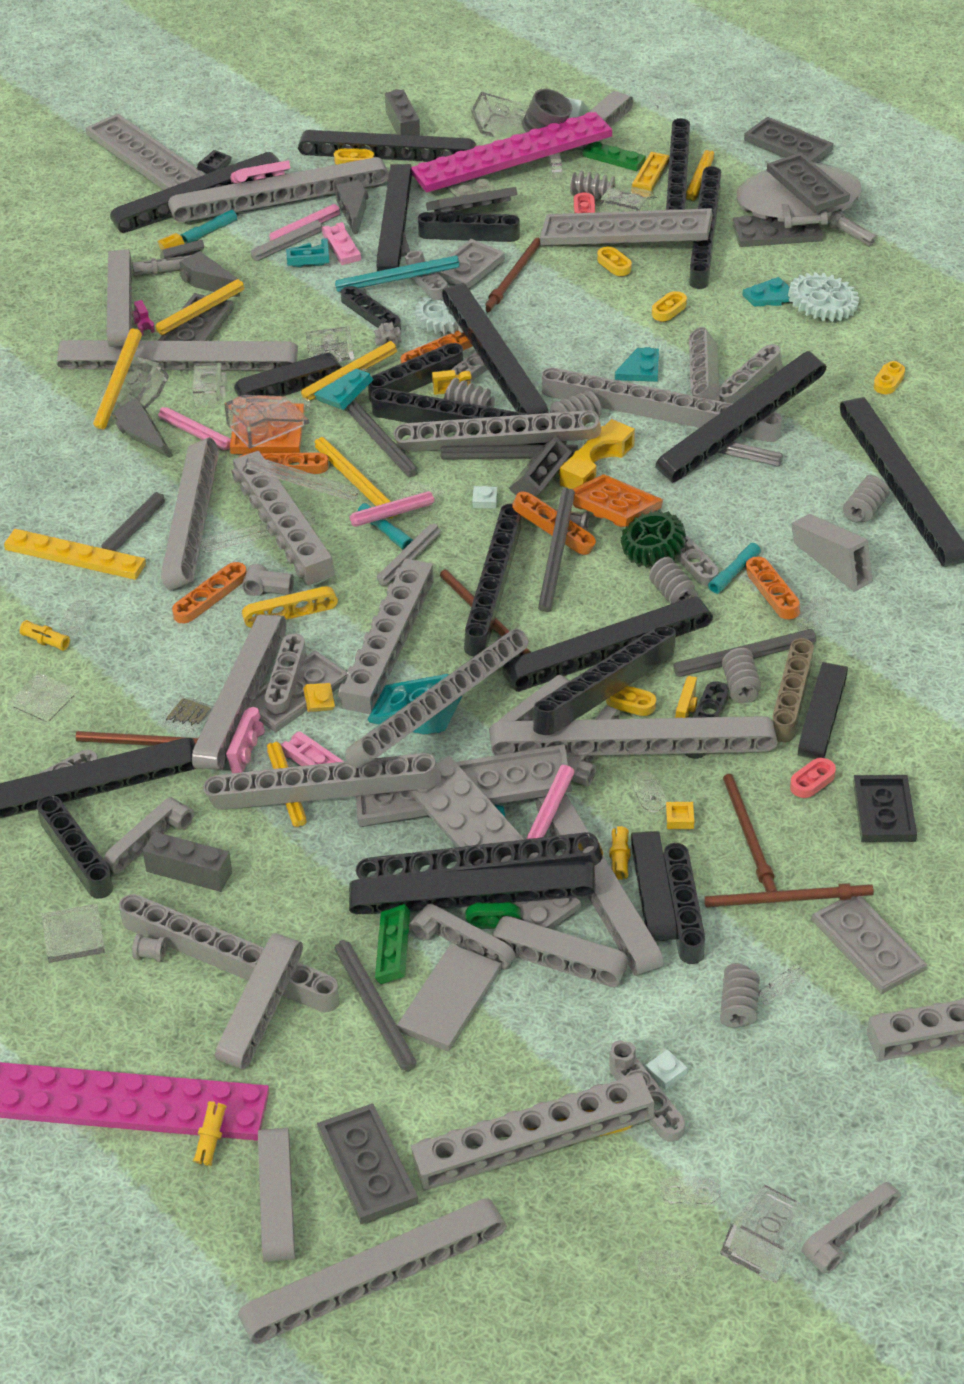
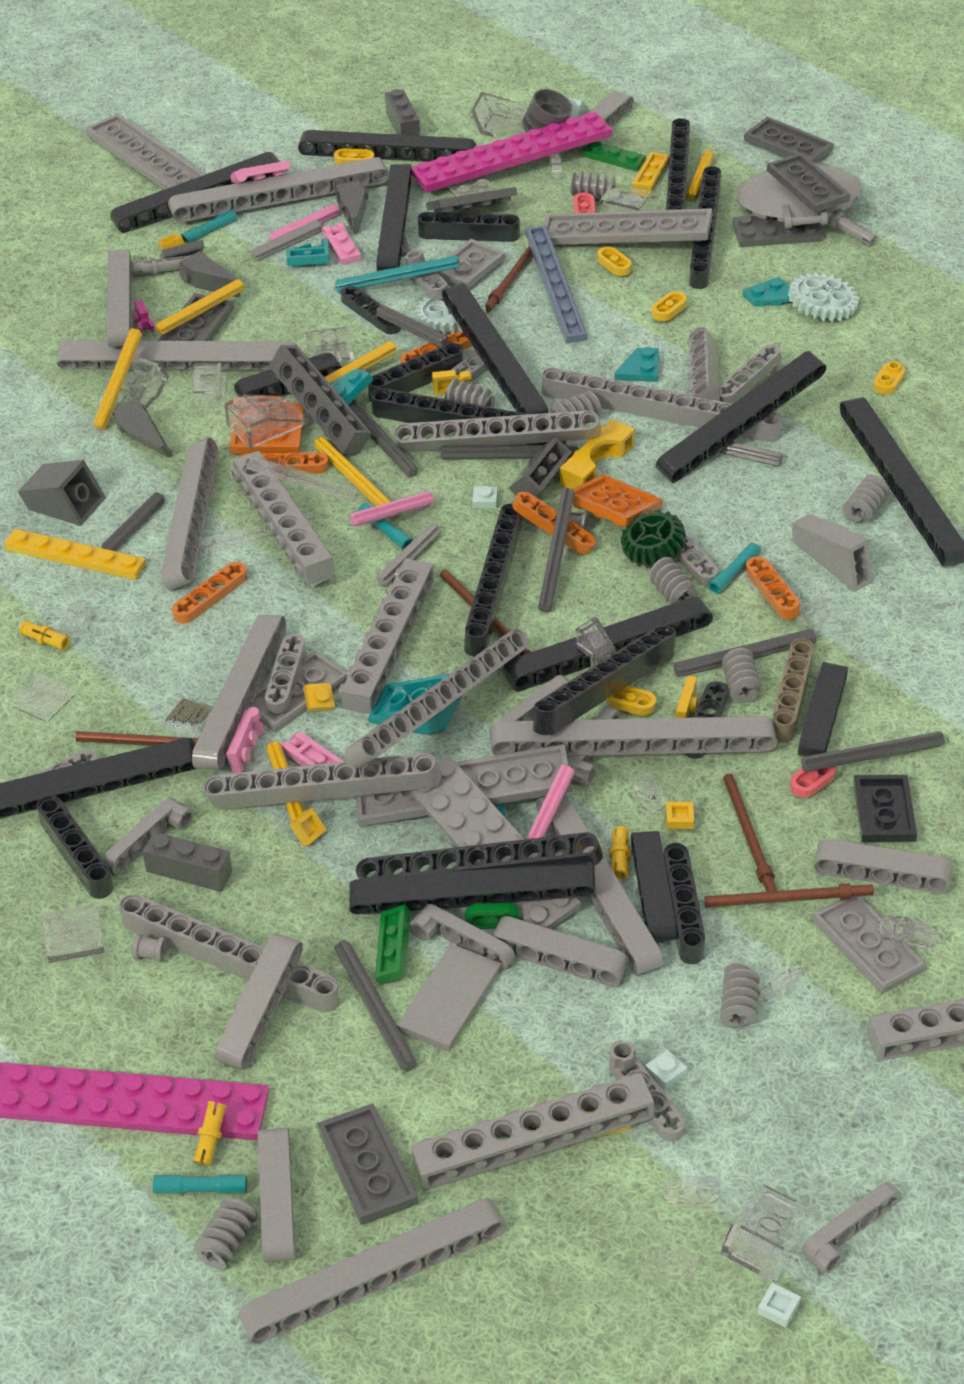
(63, 491): none -> dark grey slope
(194, 427): bright pink axle -> none
(214, 161): black plate -> none
(221, 1184): none -> teal piece
(224, 1233): none -> light grey piece
(260, 579): light grey piece -> none
(289, 603): yellow beam -> none
(307, 827): none -> yellow plate
(319, 399): none -> dark grey brick
(386, 333): light grey gear -> none
(412, 326): none -> dark grey axle
(556, 284): none -> sand blue tile
(594, 641): none -> clear slope
(779, 1305): none -> light aqua plate
(872, 751): none -> dark grey axle
(883, 866): none -> light grey beam
(908, 932): none -> clear piece

